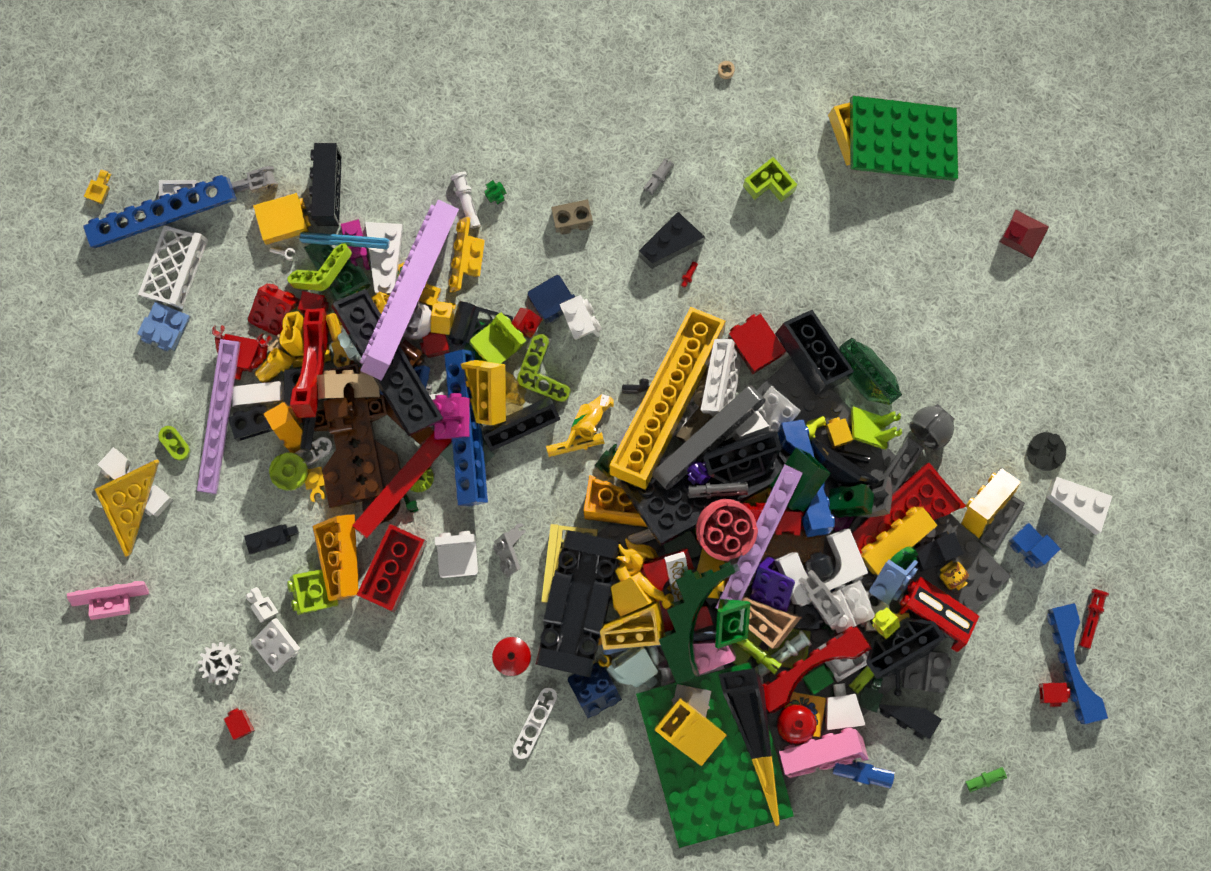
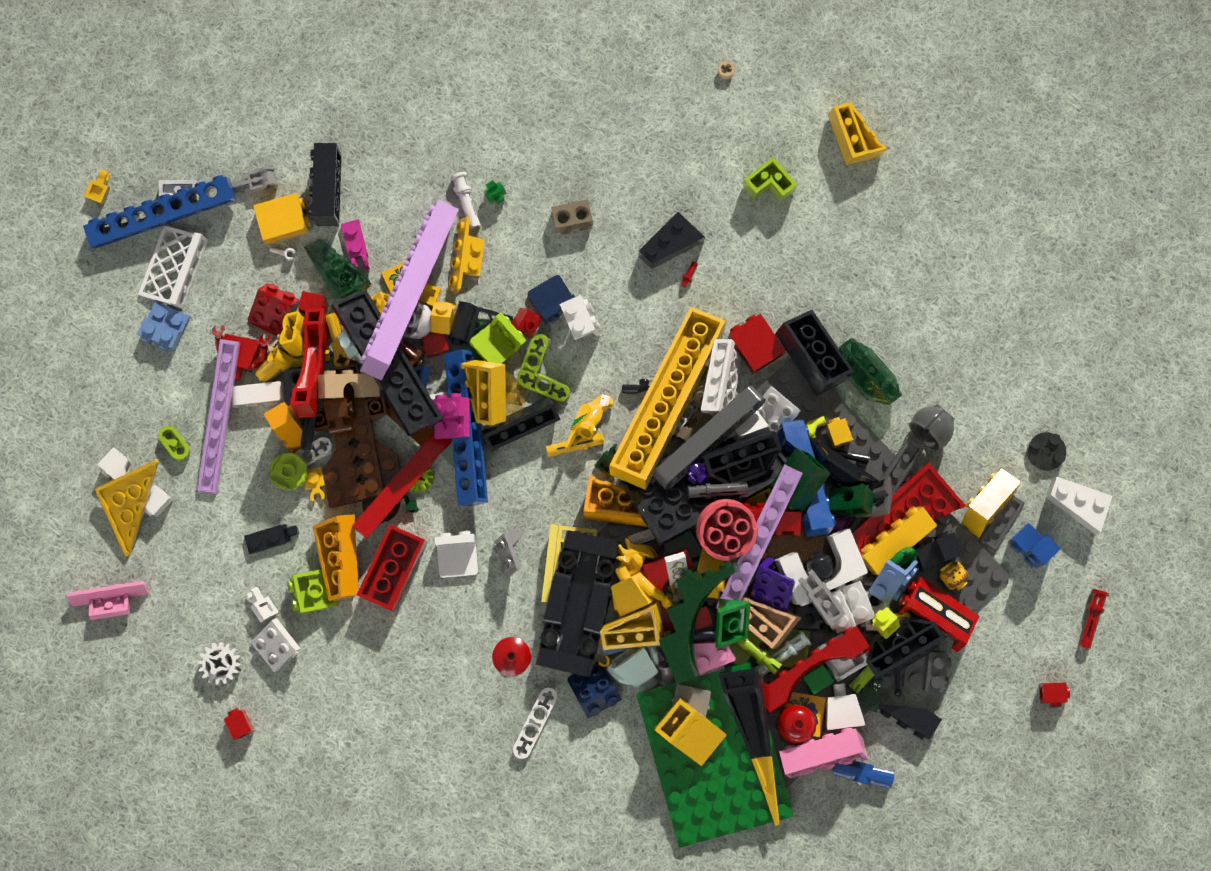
(252, 428): black brick -> none
(327, 273): lime beam -> none
(352, 241): dark azure axle -> none
(385, 261): white wing -> none
(658, 176): light grey pin -> none
(871, 427): lime plate -> none
(903, 138): green plate -> none
(986, 779): bright green pin -> none
(1024, 234): dark red slope -> none
(1065, 624): blue arch -> none

